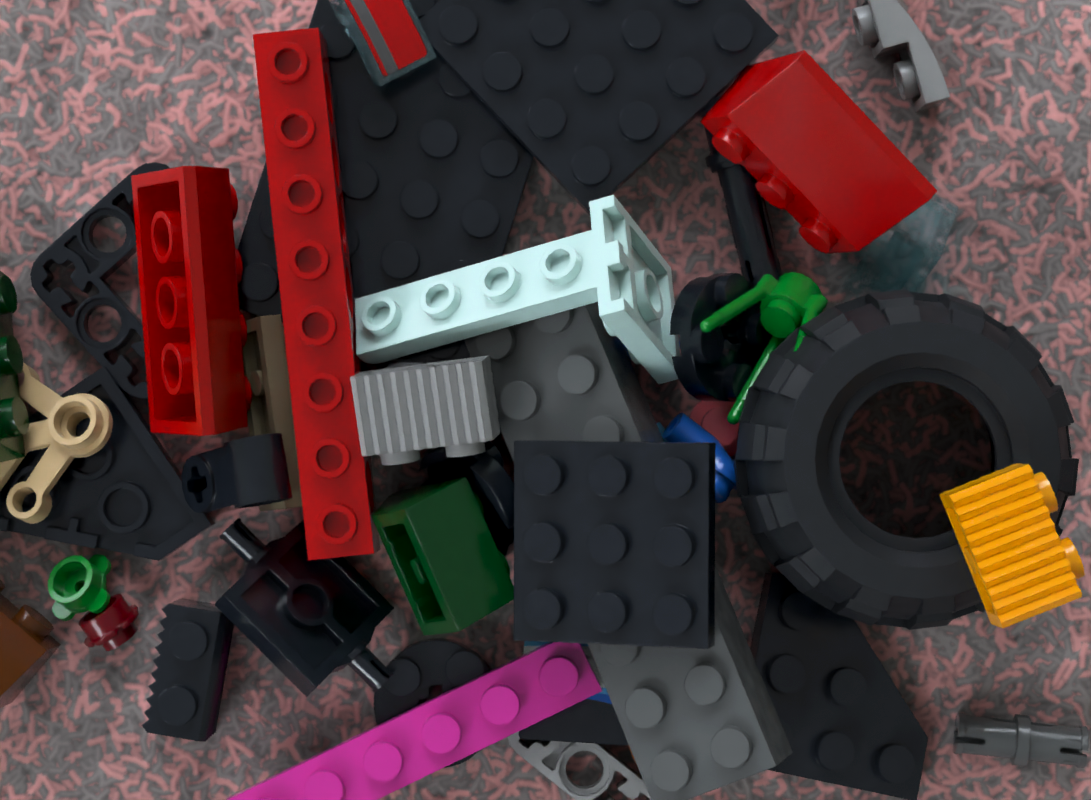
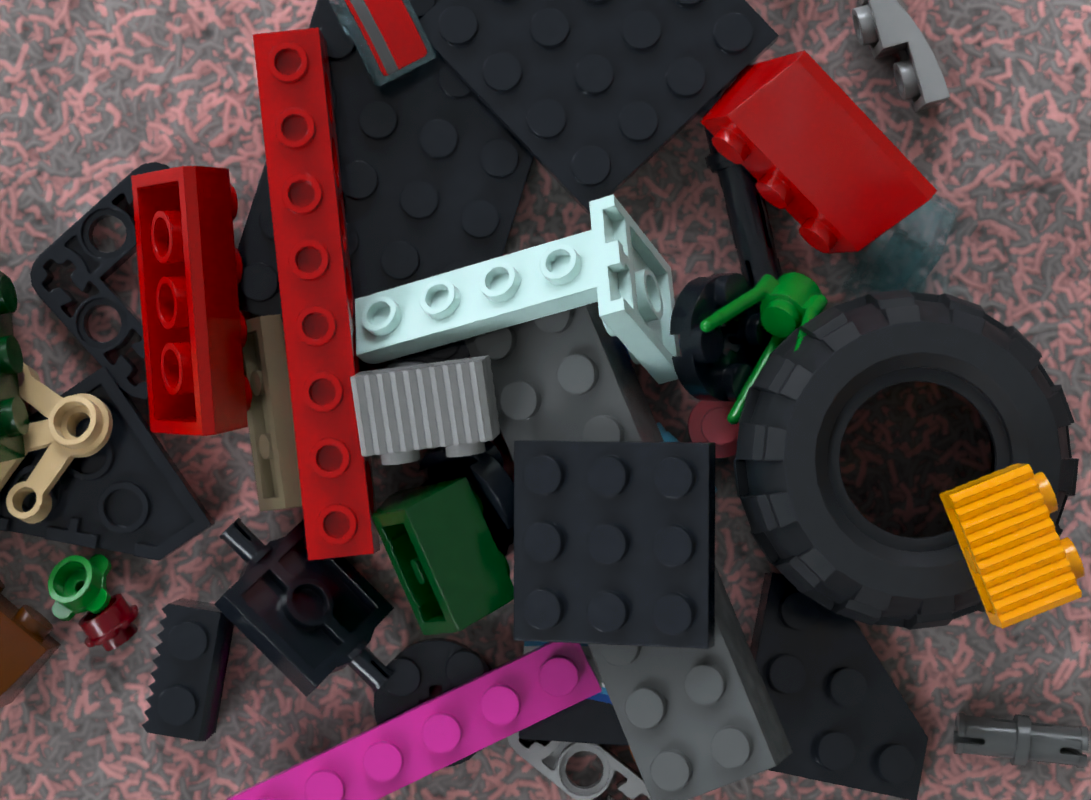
(238, 474): black piece -> none
(686, 430): blue arm -> none

